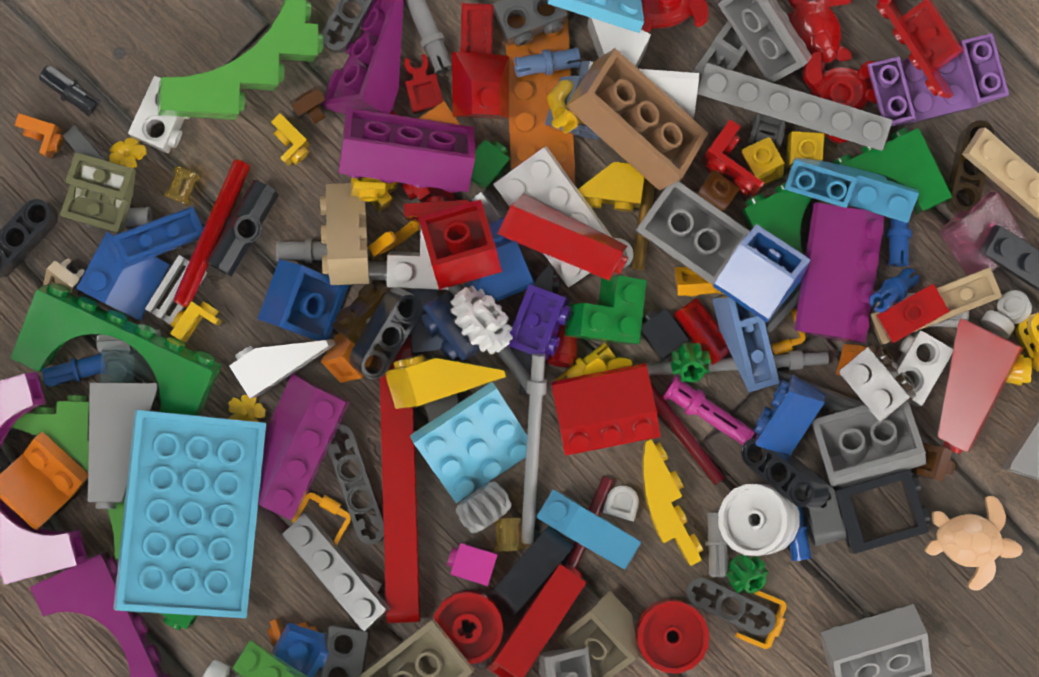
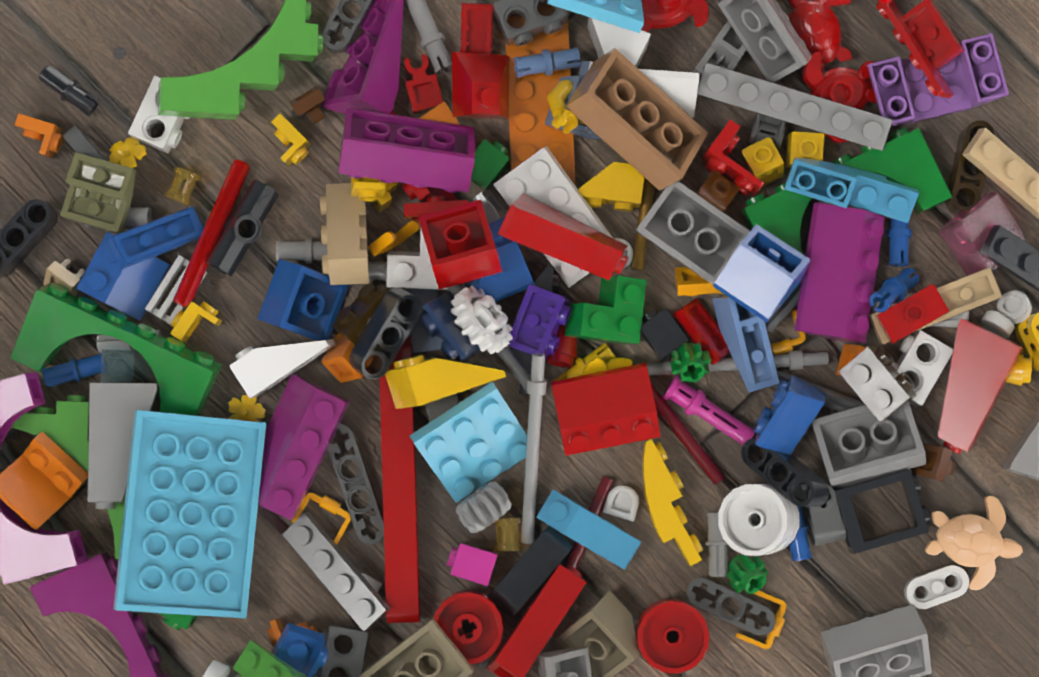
(935, 587): none -> white plate

